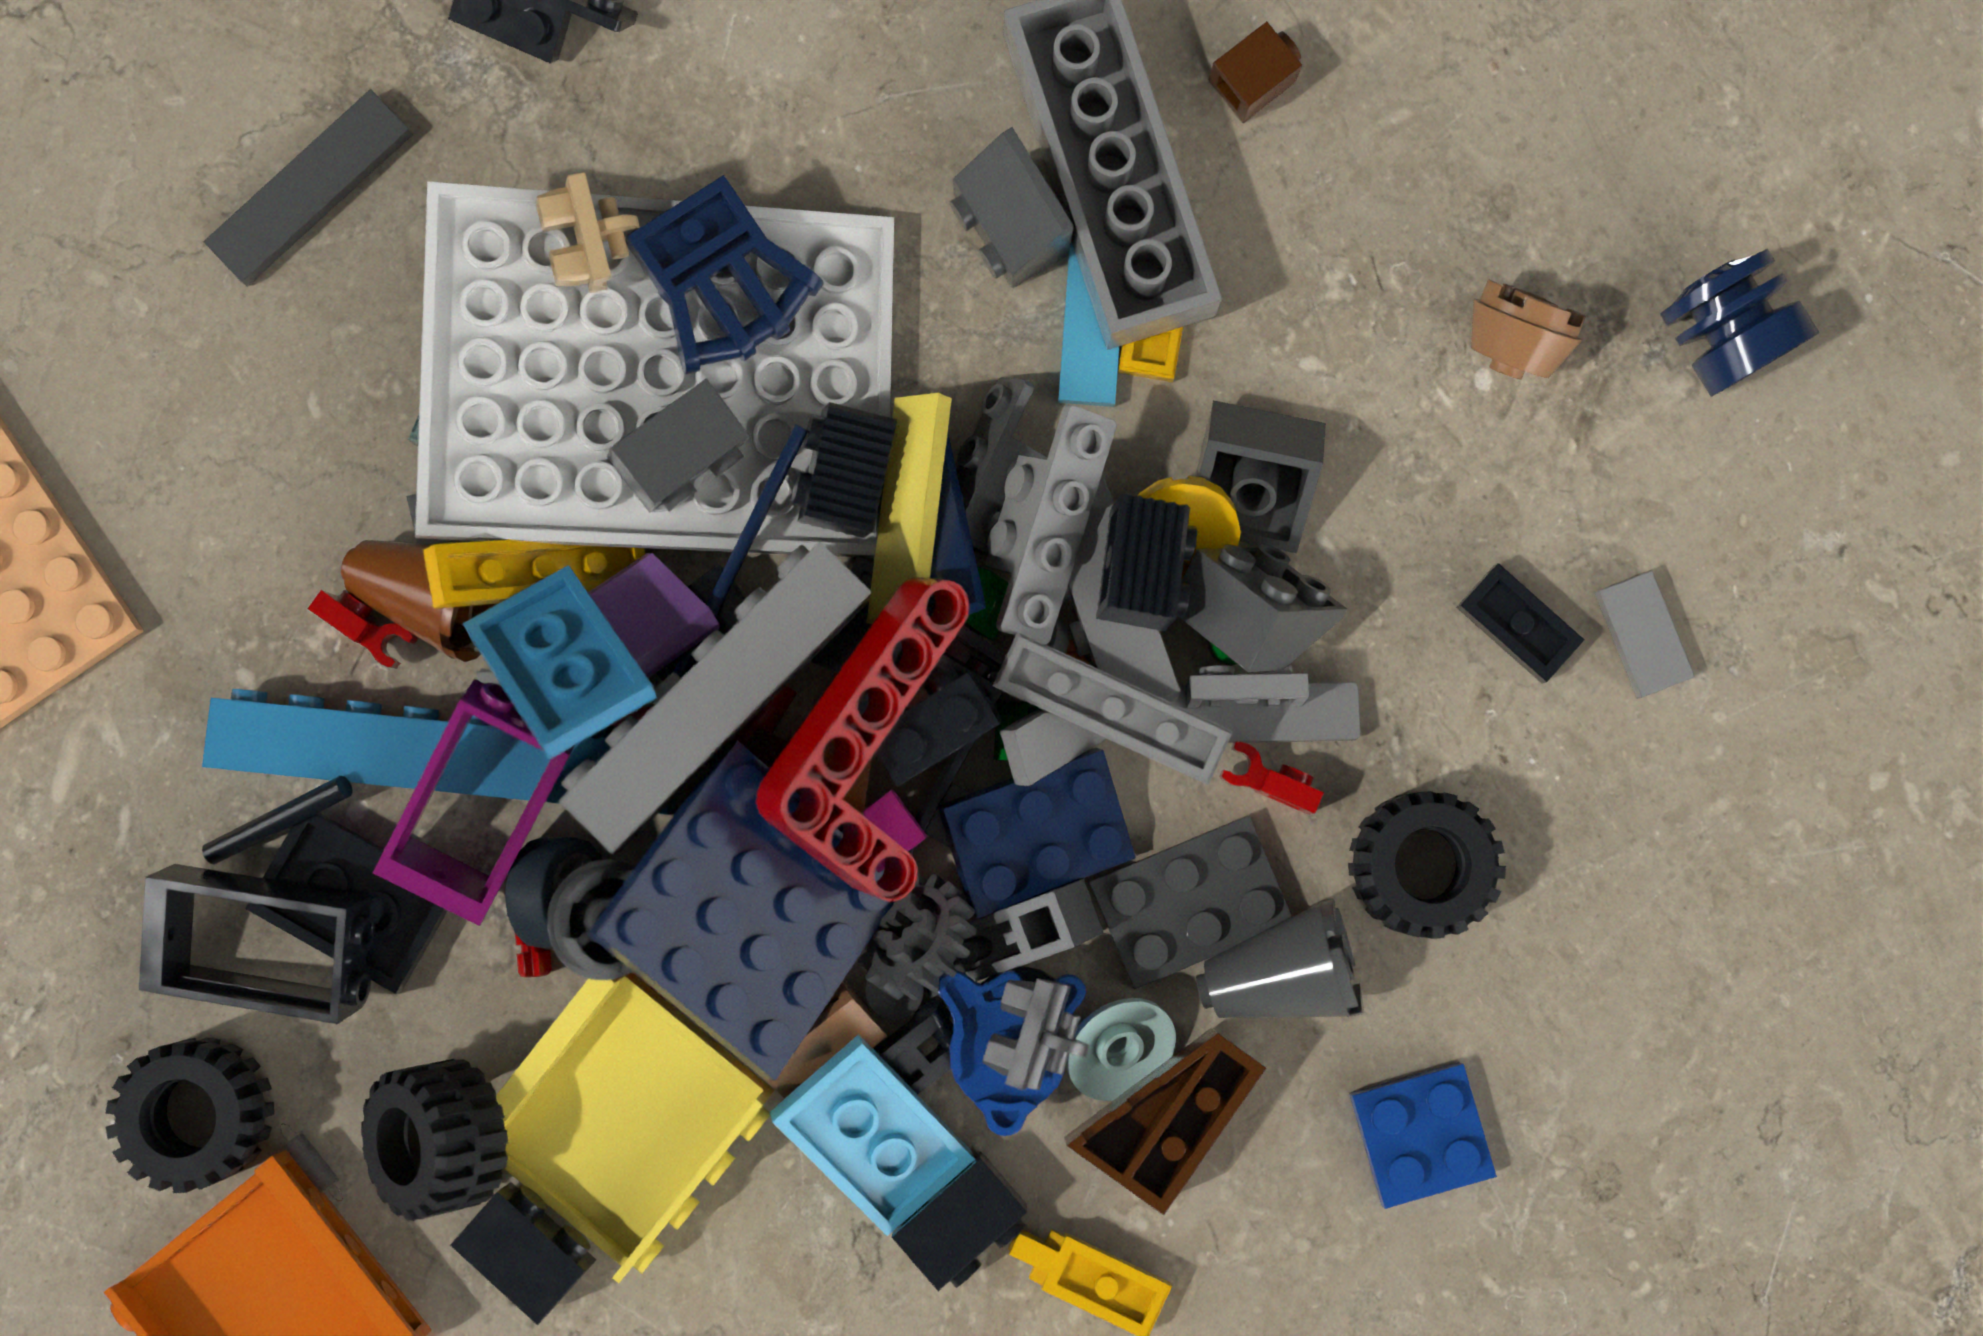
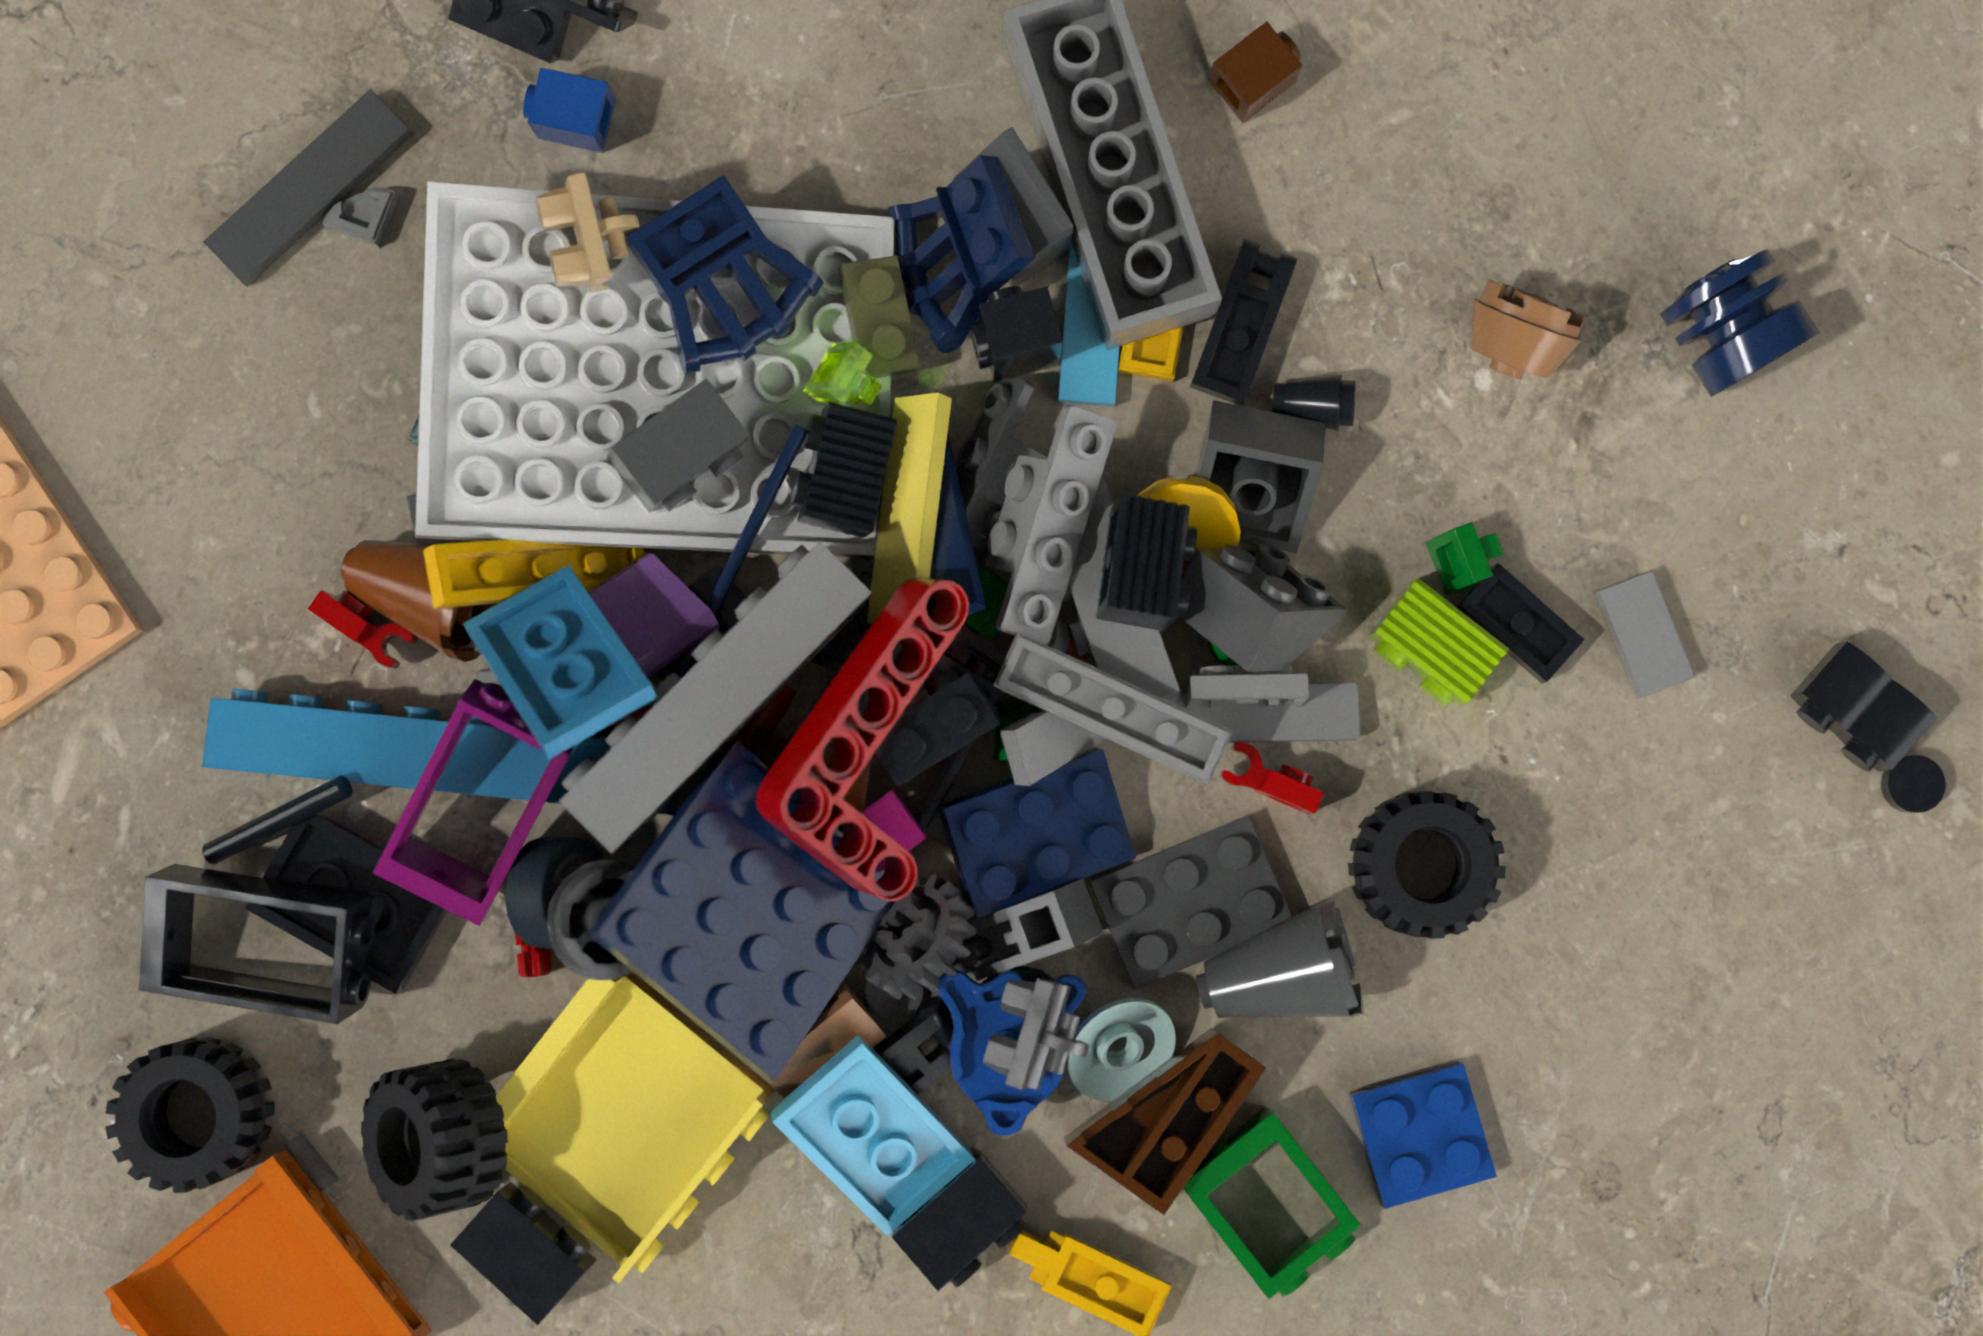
(364, 215): none -> light grey tile
(569, 109): none -> blue brick
(843, 376): none -> clear neon green tile
(879, 315): none -> olive plate
(987, 241): none -> dark blue plate
(1016, 333): none -> black brick
(1234, 1154): none -> green window
(1242, 325): none -> black plate
(1317, 399): none -> black cone
(1436, 644): none -> lime brick
(1463, 557): none -> green tile
(1862, 708): none -> black brick
(1914, 784): none -> black tile

